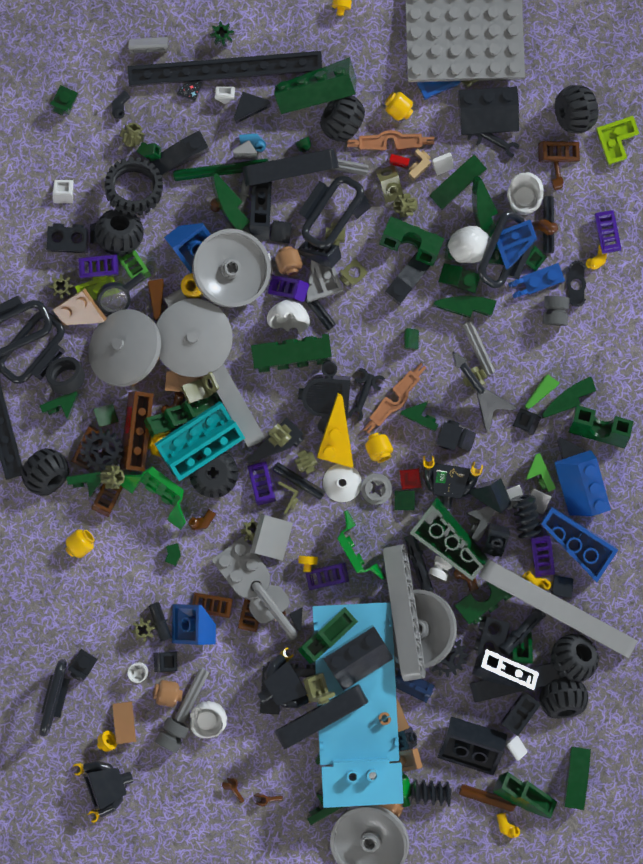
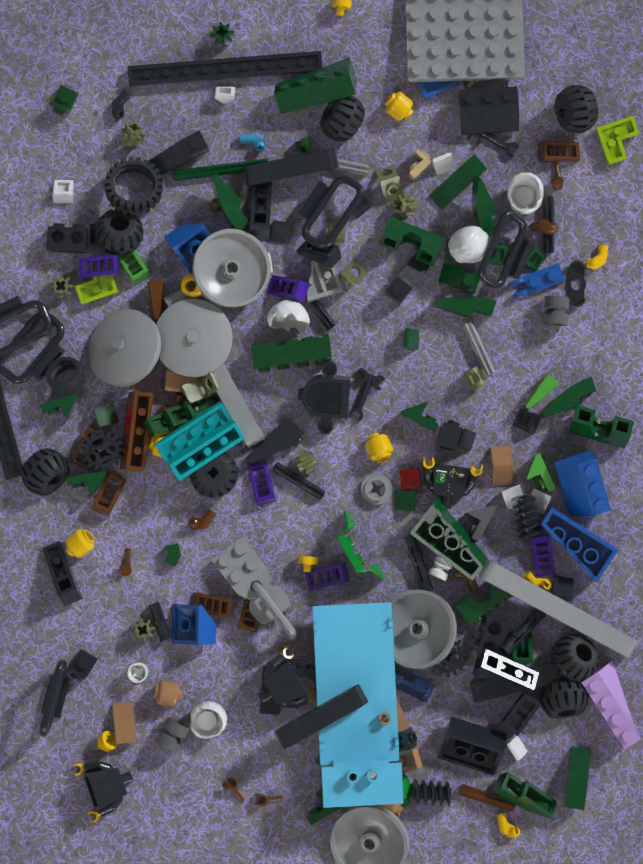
(62, 574): none -> black slope
(79, 310): medium nougat wing -> none
(112, 477): olive gear -> none
(116, 296): piece -> none
(126, 569): none -> reddish brown hand
(148, 45): light grey slope -> none
(149, 151): dark green piece -> none
(158, 483): green piece -> none
(165, 661): black slope -> none
(190, 90): black tile -> none
(191, 695): light grey axle -> none
(245, 151): light grey slope -> none
(249, 106): black slope -> none
(249, 536): olive gear -> none
(271, 537): light grey tile -> none
(279, 435): olive gear -> none
(288, 261): medium nougat head -> none
(293, 501): olive bracket -> none
(296, 617): black slope -> none
(317, 689): olive bracket -> none
(327, 635): dark green slope -> none
(335, 440): yellow wing -> none
(337, 492): white dish -> none
(358, 657): black slope -> none
(379, 142): nougat piece -> none
(399, 161): red tile -> none
(401, 389): nougat piece -> none
(404, 612): light grey beam -> none
(487, 400): piece -> none
(492, 494): black slope -> none
(496, 540): black slope -> none
(501, 465): none -> medium nougat slope
(515, 242): blue wing -> none
(603, 220): dark purple slope -> none
(610, 702): none -> lavender wedge

